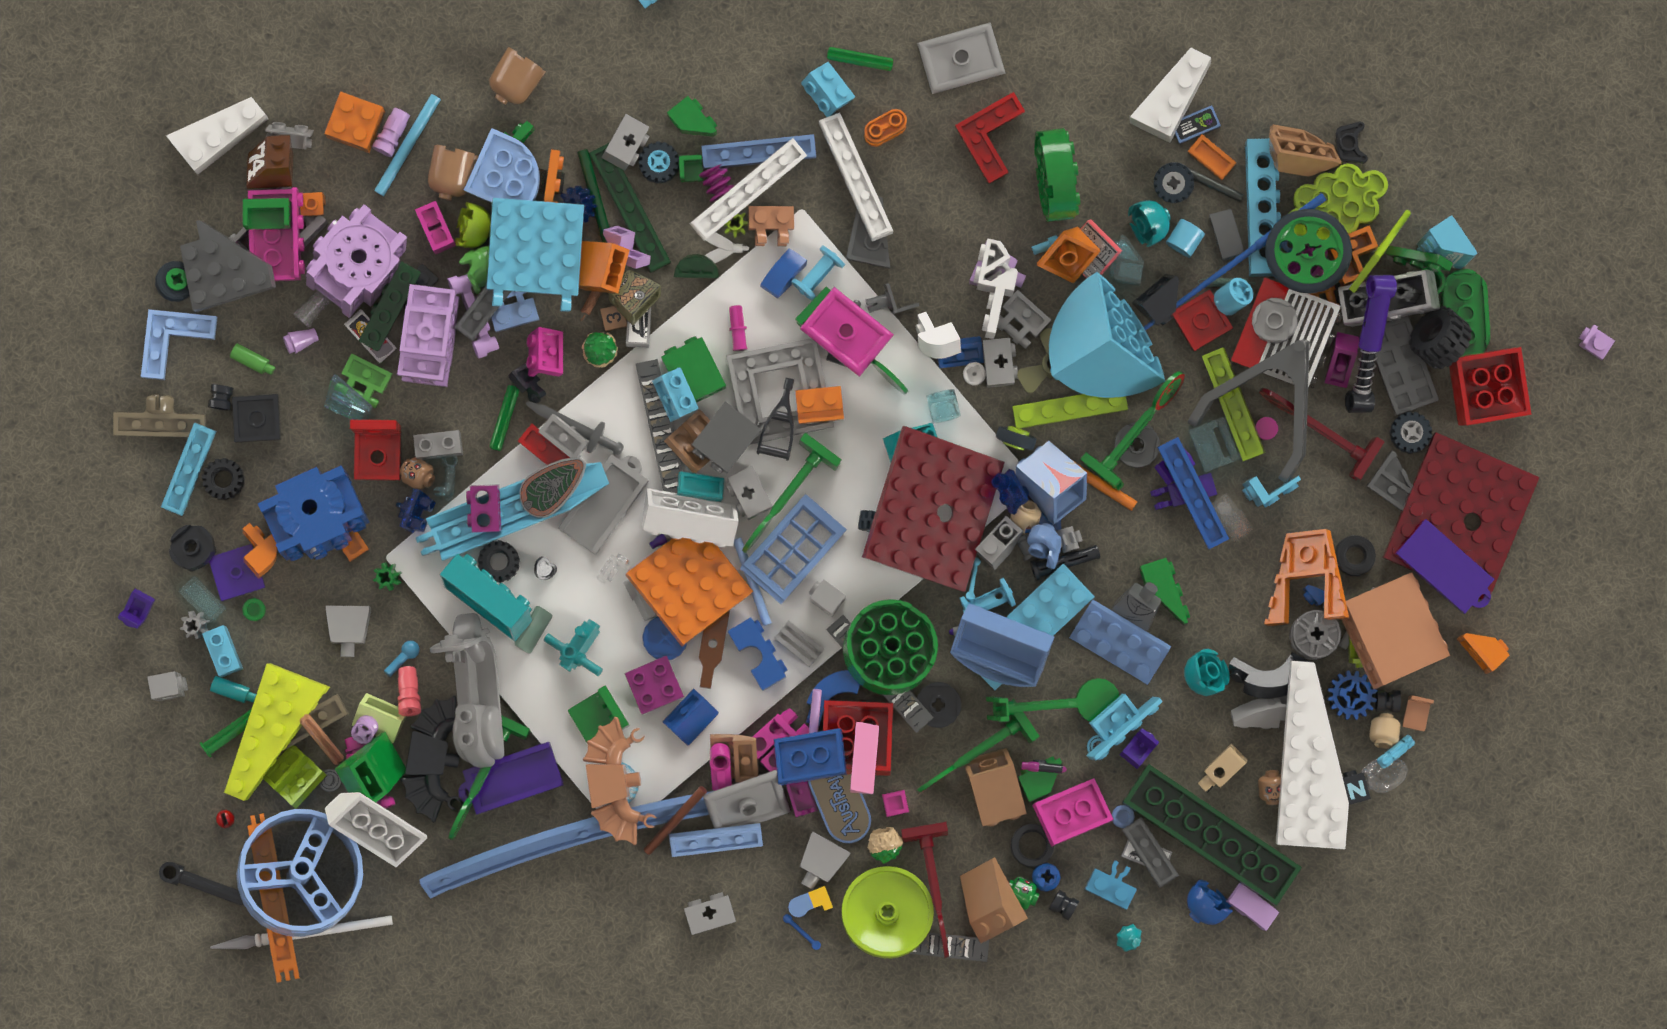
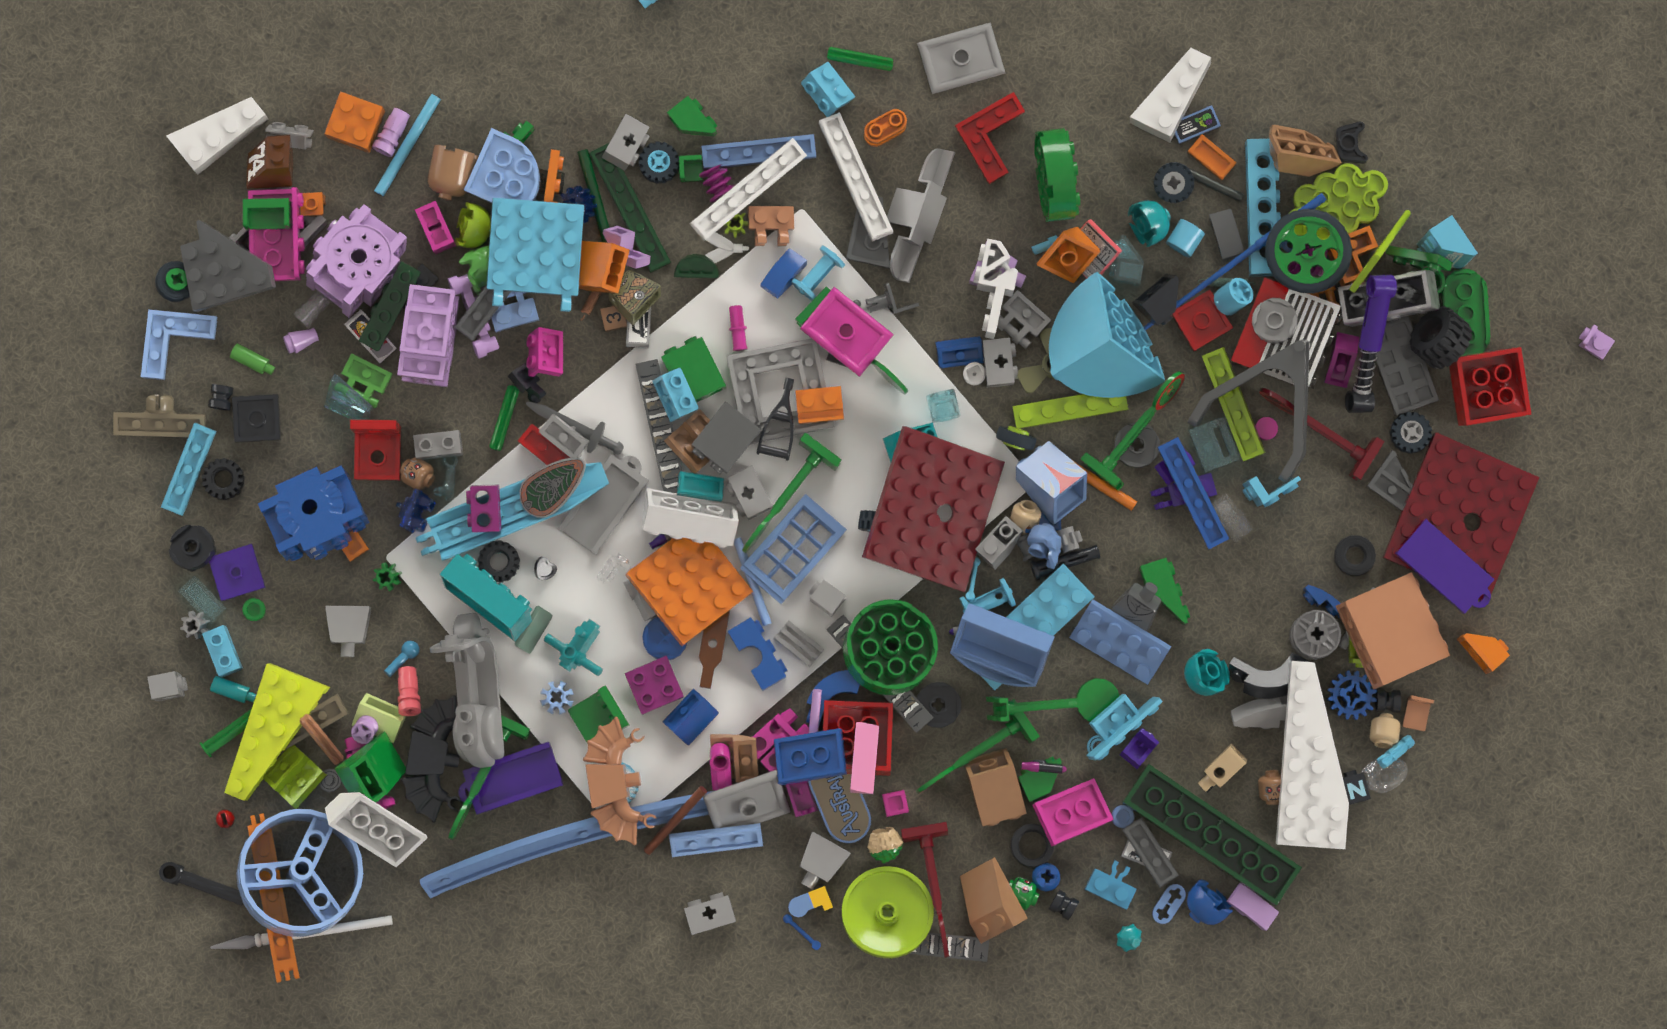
(136, 609): dark purple bracket -> none
(263, 555): orange brick -> none
(515, 78): medium nougat cylinder -> none
(560, 689): none -> light blue piece
(599, 349): green piece -> none
(919, 212): none -> light grey piece
(938, 341): white brick -> none
(1010, 490): clear blue hips -> none
(1174, 906): none -> medium blue beam
(1307, 556): orange wing -> none

